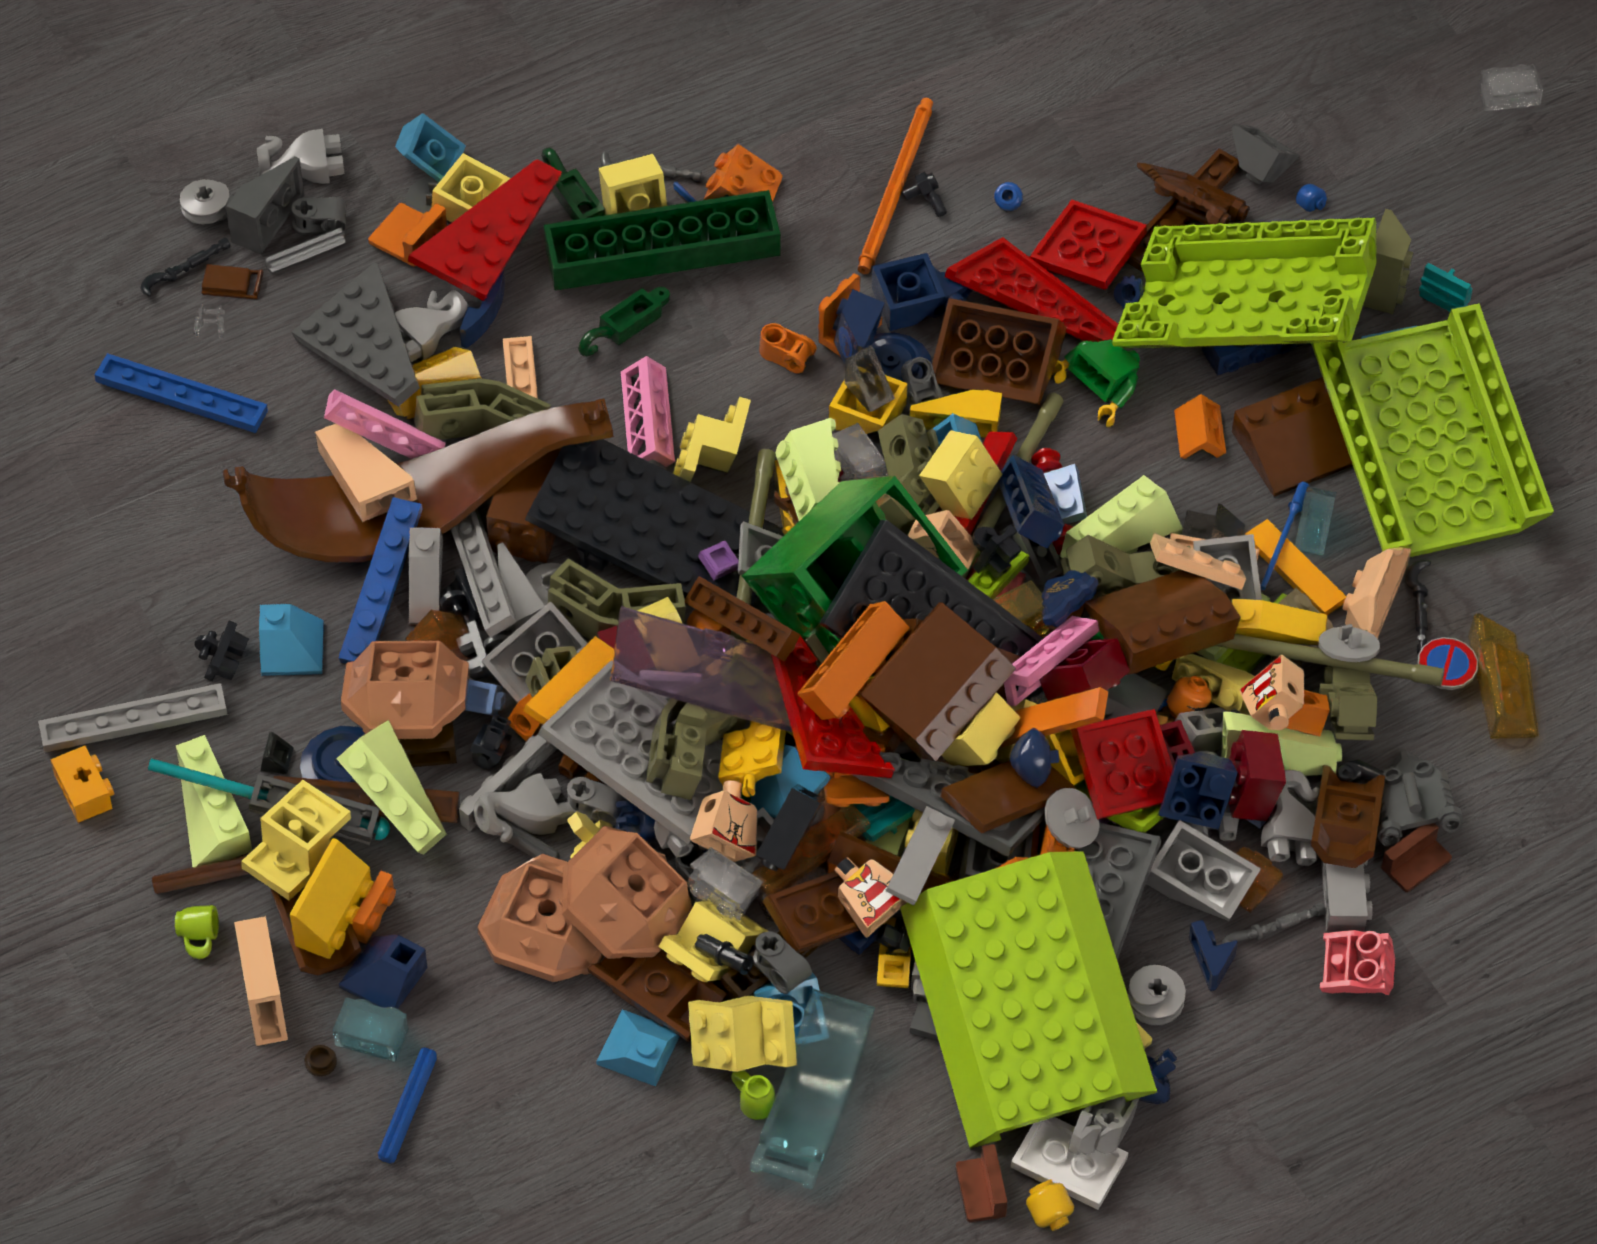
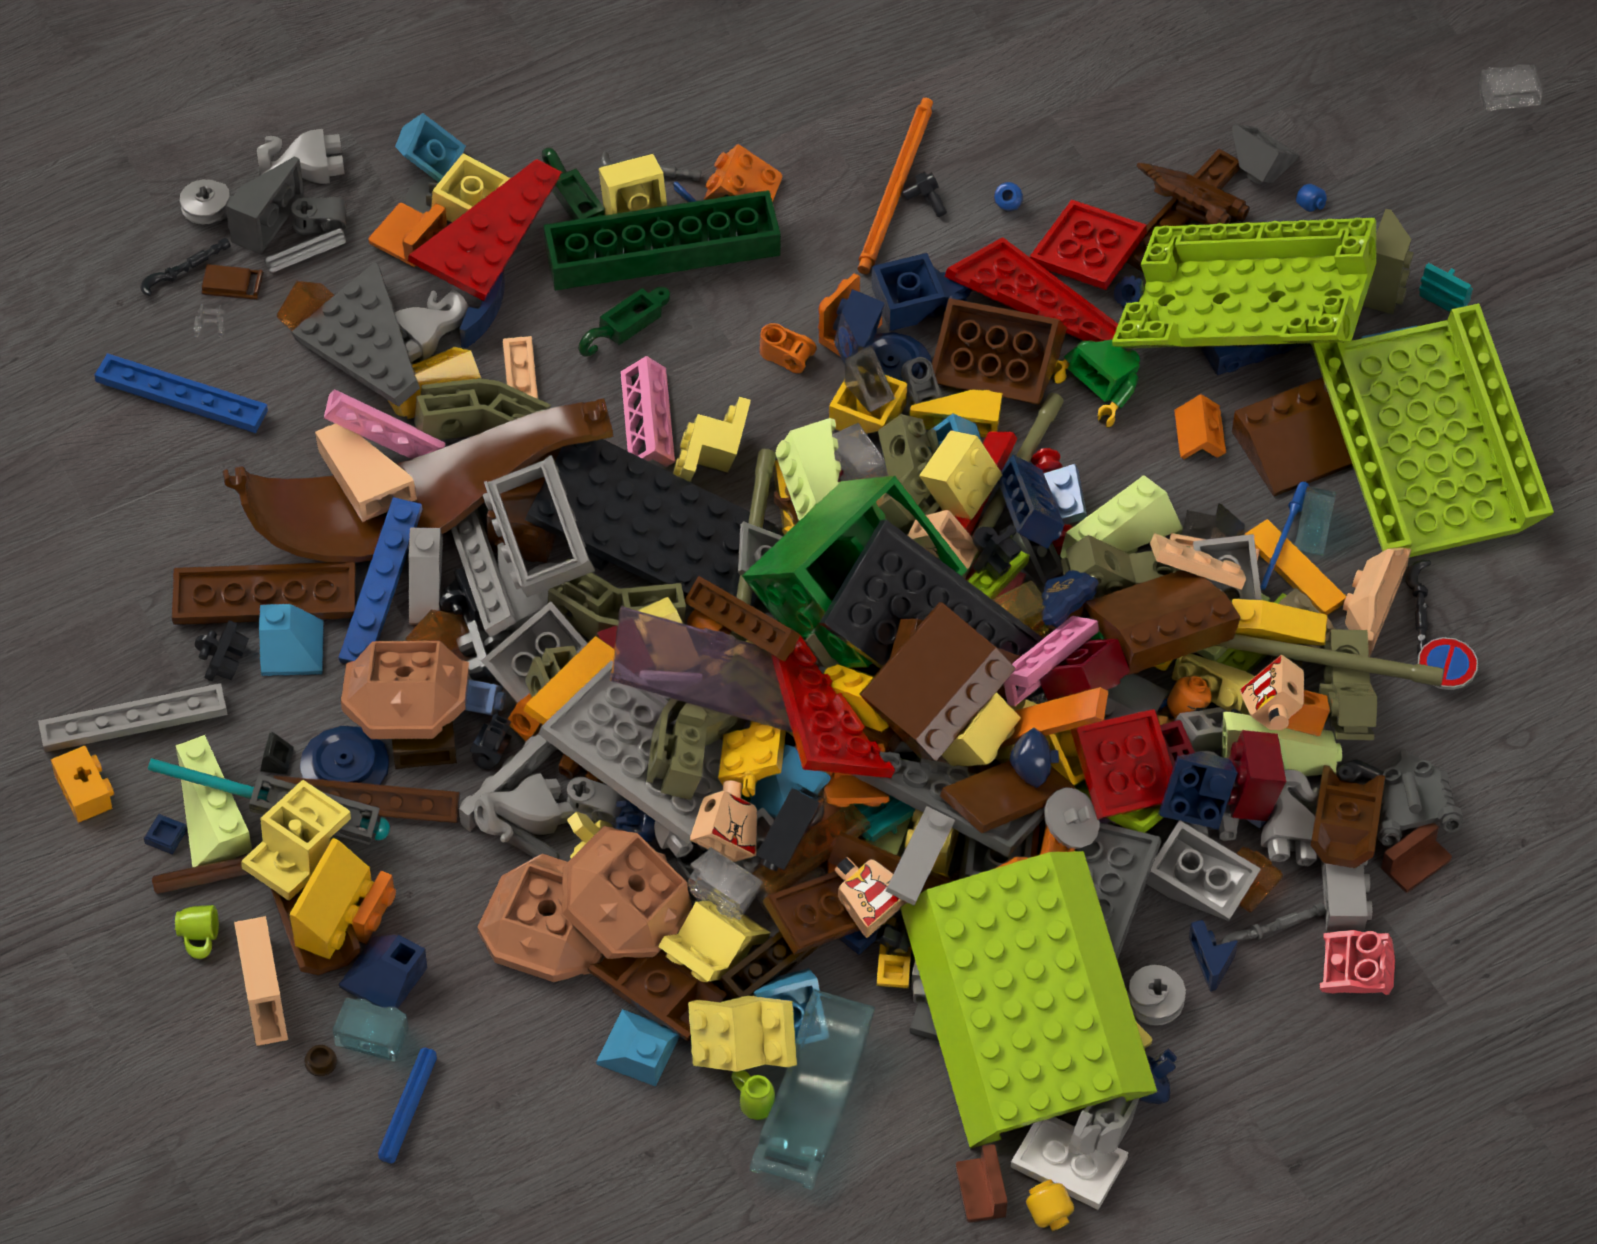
(165, 834): none -> dark blue tile
(237, 592): none -> reddish brown plate
(302, 303): none -> clear orange slope
(389, 780): yellowish green wedge -> none
(555, 575): none -> light grey window
(719, 560): medium lavender tile -> none
(724, 953): black axle -> none
(780, 962): dark grey piece -> none
(854, 661): orange brick -> none
(1349, 644): light grey piece -> none
(1503, 680): clear yellow slope -> none

